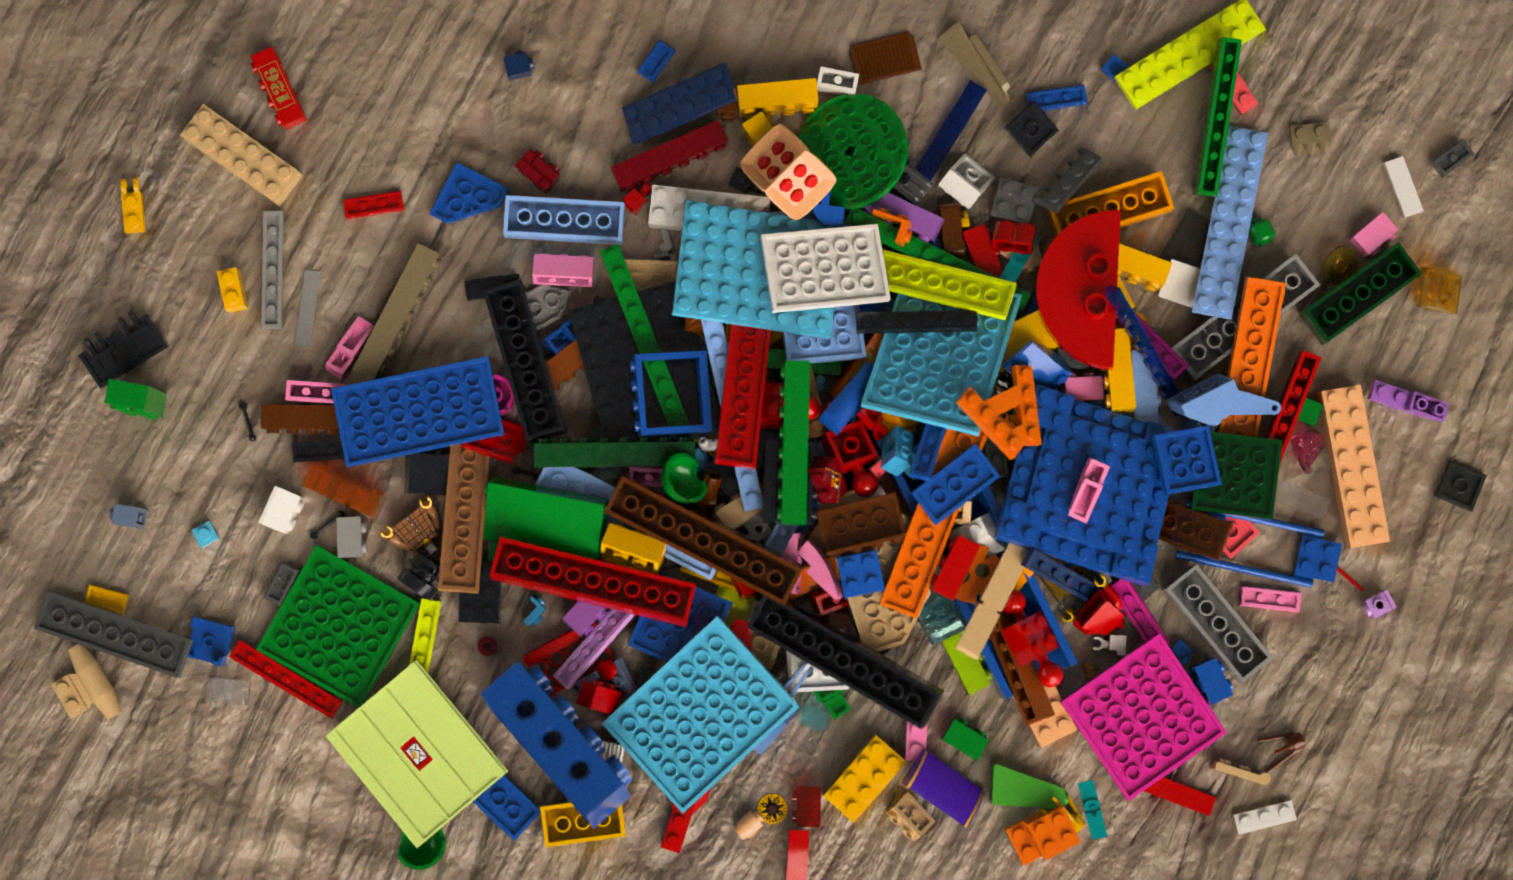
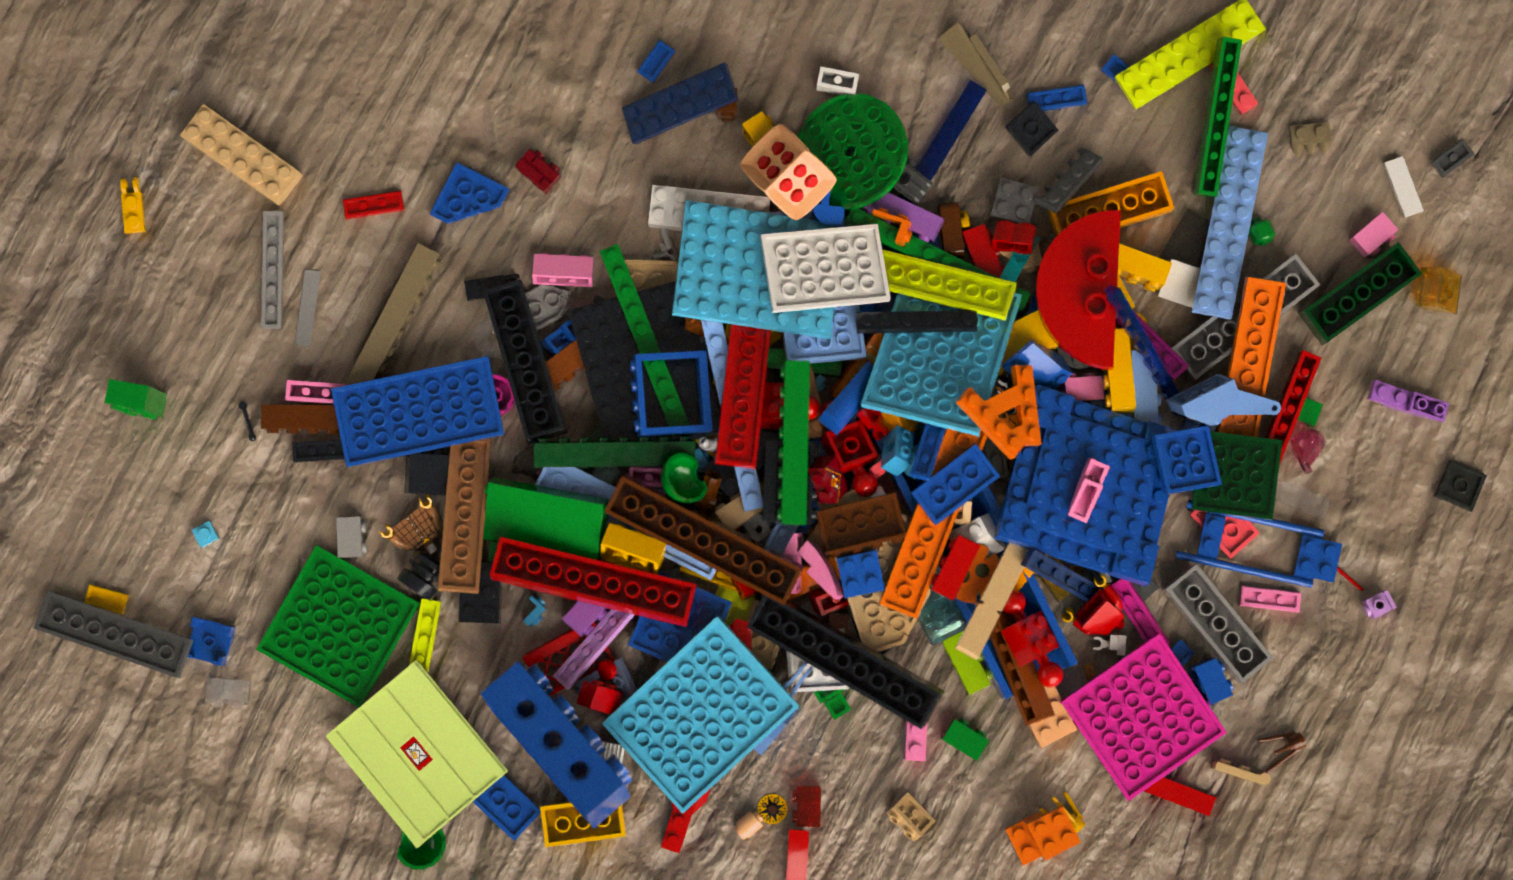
(86, 686): tan plate -> none
(123, 352): black hinge -> none
(128, 516): sand blue brick -> none
(232, 290): yellow brick -> none
(278, 87): red brick -> none
(281, 510): white slope -> none
(281, 583): dark grey plate -> none
(286, 679): red plate -> none
(314, 535): black hinge -> none
(344, 491): clear orange wedge -> none
(349, 348): bright pink slope -> none
(493, 648): dark red plate -> none
(501, 447): red tile -> none
(518, 65): dark blue brick -> none
(564, 220): light blue brick -> none
(636, 200): red piece -> none
(670, 155): dark red brick -> none
(742, 182): black plate -> none
(777, 98): yellow brick -> none
(815, 718): clear light blue brick -> none
(864, 778): yellow brick -> none
(885, 58): reddish brown window -> none
(944, 788): dark purple slope -> none
(966, 181): white slope -> none
(1019, 789): bright green slope -> none
(1092, 809): teal piece -> none
(1194, 531): reddish brown tile -> none
(1264, 817): white plate -> none
(1346, 267): clear yellow dish -> none
(1353, 467): light nougat brick -> none

